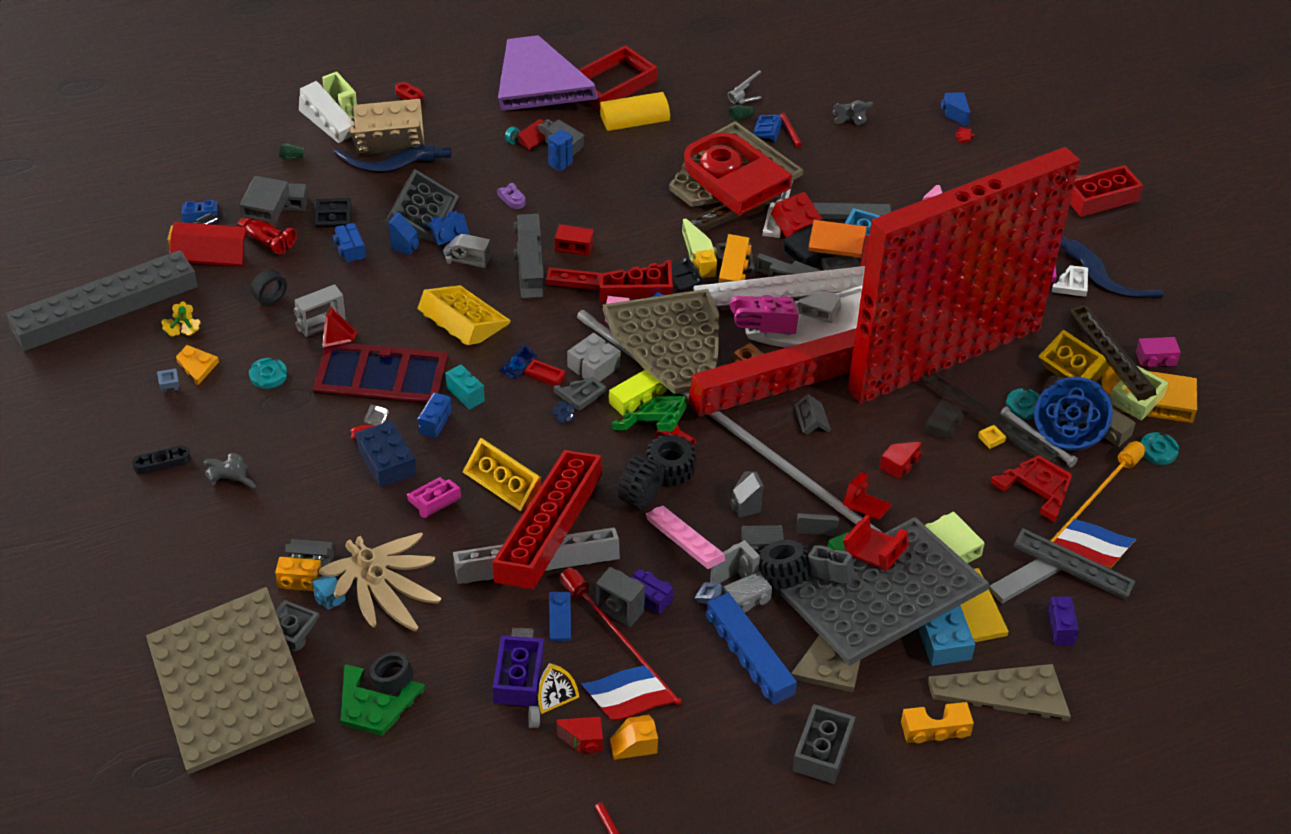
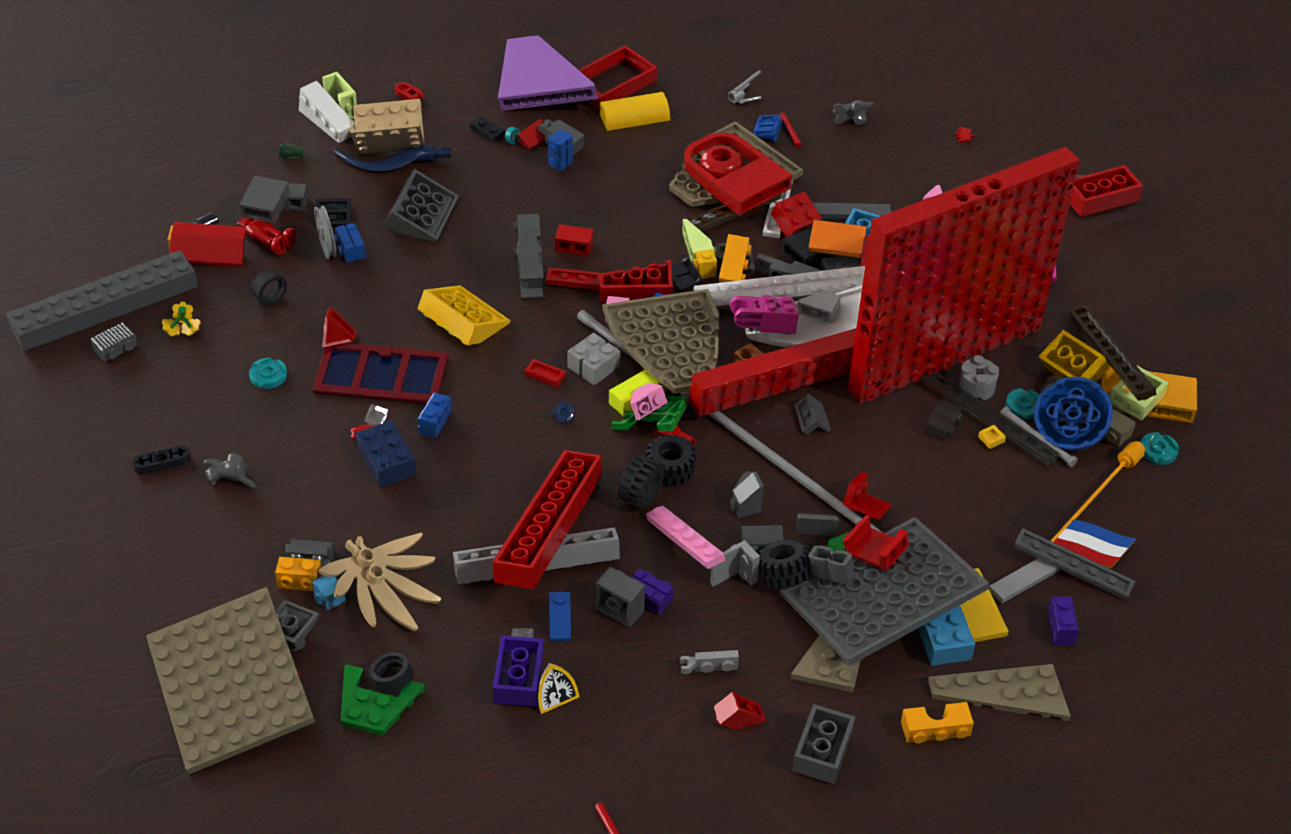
(114, 342): none -> dark grey brick
(168, 379): sand blue tile -> none
(190, 210): blue piece -> none
(196, 362): light orange wing -> none
(313, 300): light grey window -> none
(325, 232): none -> light grey wedge
(402, 235): blue slope -> none
(434, 496): dark pink brick -> none
(448, 227): blue bracket -> none
(464, 387): teal piece -> none
(468, 250): light grey piece -> none
(487, 129): none -> black plate
(502, 475): yellow slope -> none
(515, 200): medium lavender plate -> none
(518, 362): clear blue slope -> none
(534, 717): light grey tile -> none
(581, 392): dark grey wing -> none
(582, 733): red slope -> none
(628, 690): flag -> none
(635, 738): light orange slope -> none
(647, 399): none -> bright pink slope
(708, 592): sand blue plate -> none
(710, 661): none -> light grey plate
(738, 712): none -> red slope
(739, 112): clear green cone -> none
(750, 591): light grey brick -> none
(751, 648): blue brick -> none
(900, 457): red slope -> none
(956, 107): blue slope -> none
(958, 536): yellowish green brick -> none
(979, 377): none -> light grey brick
(1041, 477): red wing -> none
(1073, 282): white wing -> none
(1097, 270): dark blue animal -> none
(1158, 352): dark pink brick -> none

